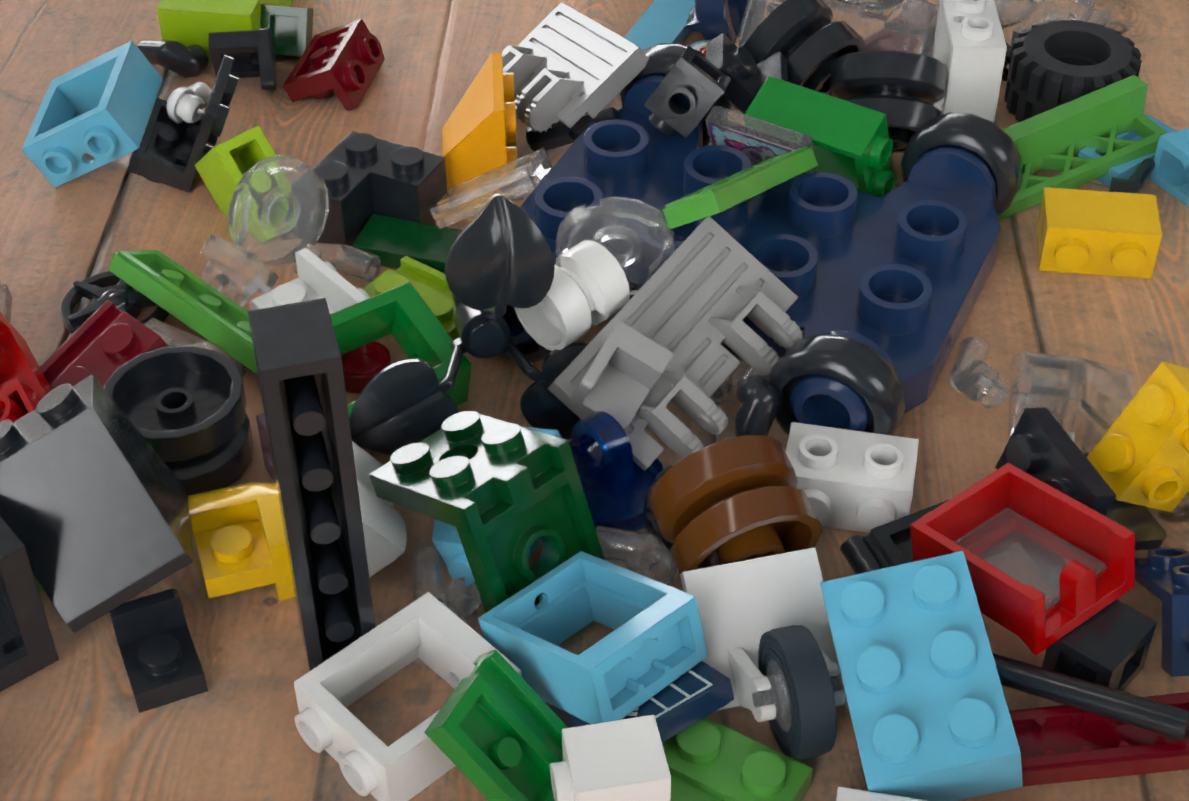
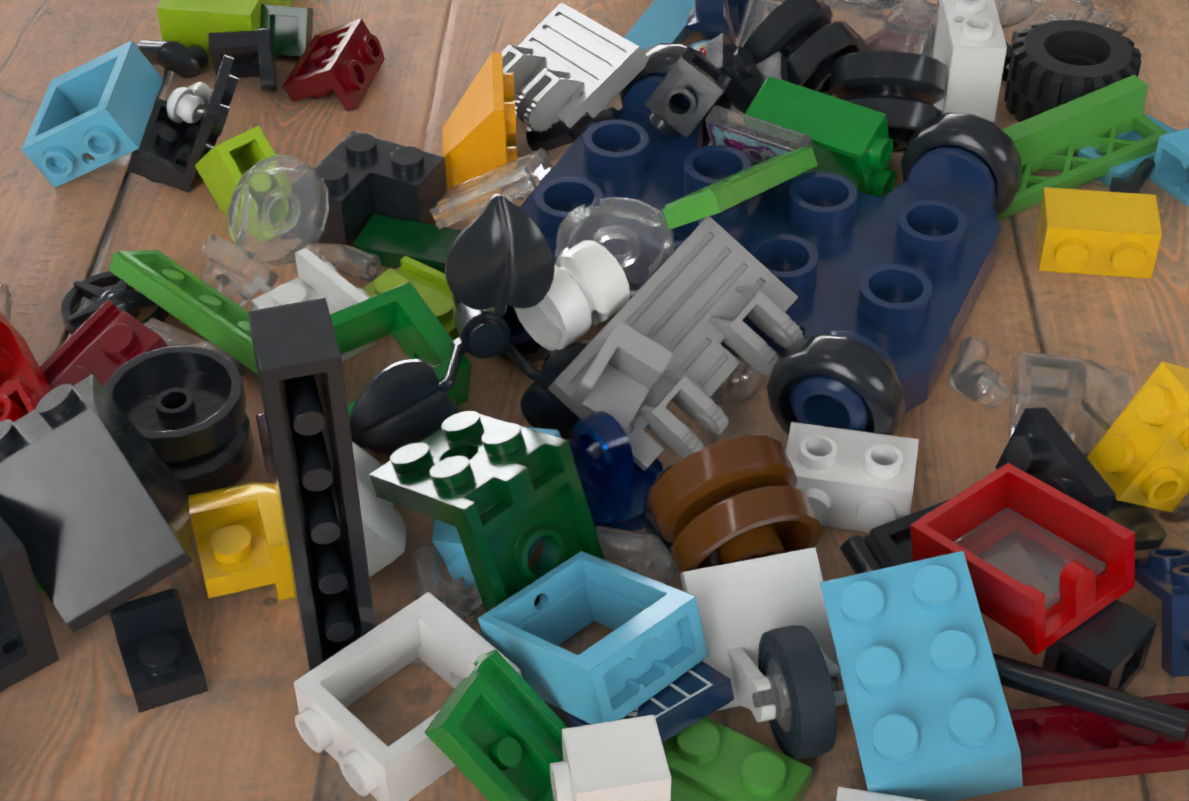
(363, 364): dark red tile -> none
(758, 407): black arm -> none

